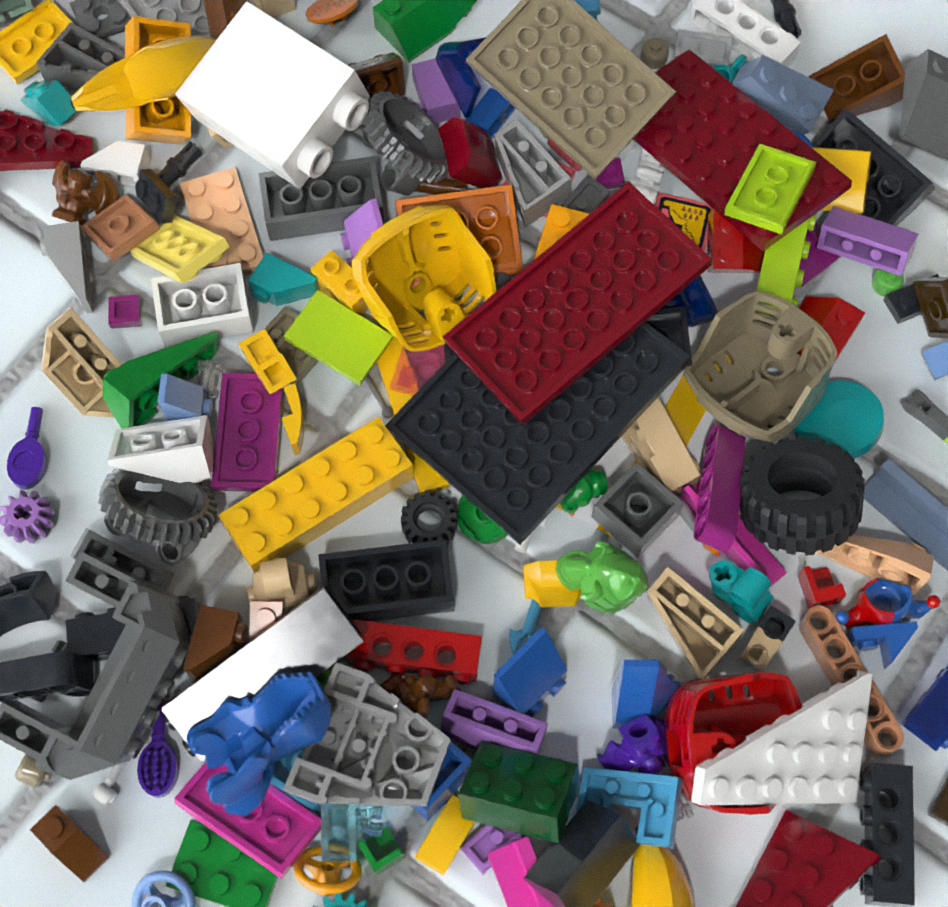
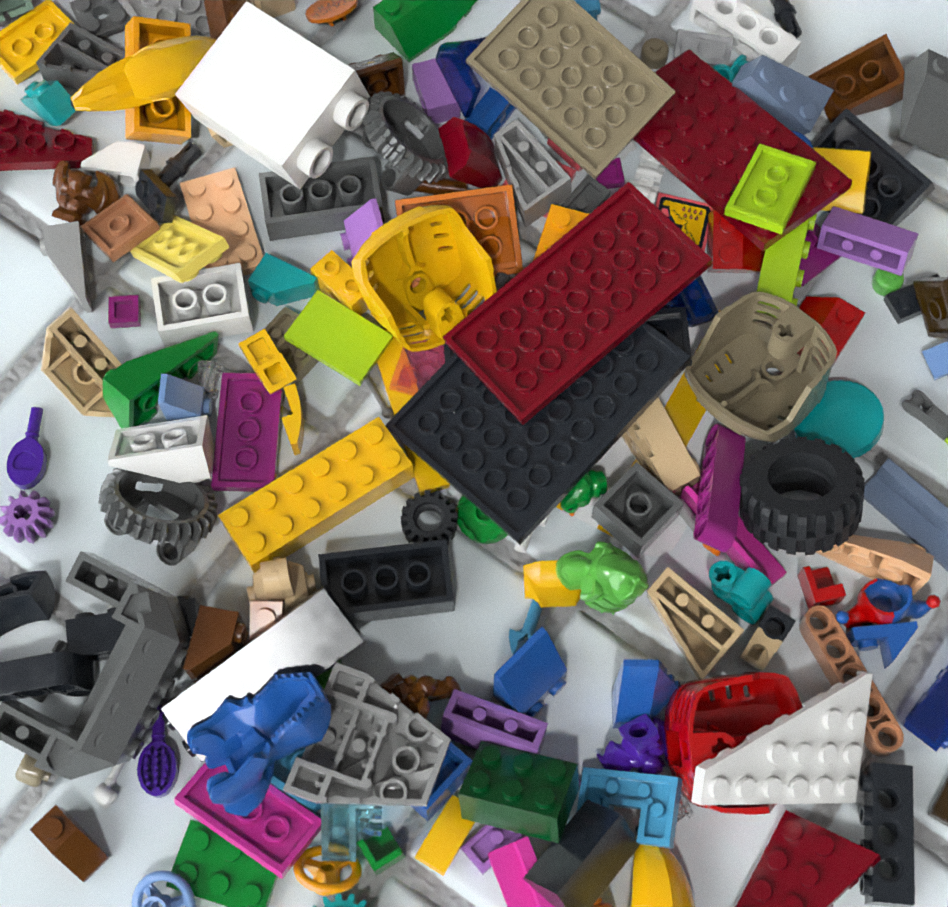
(123, 557): dark grey slope -> none
(431, 642): red brick -> none

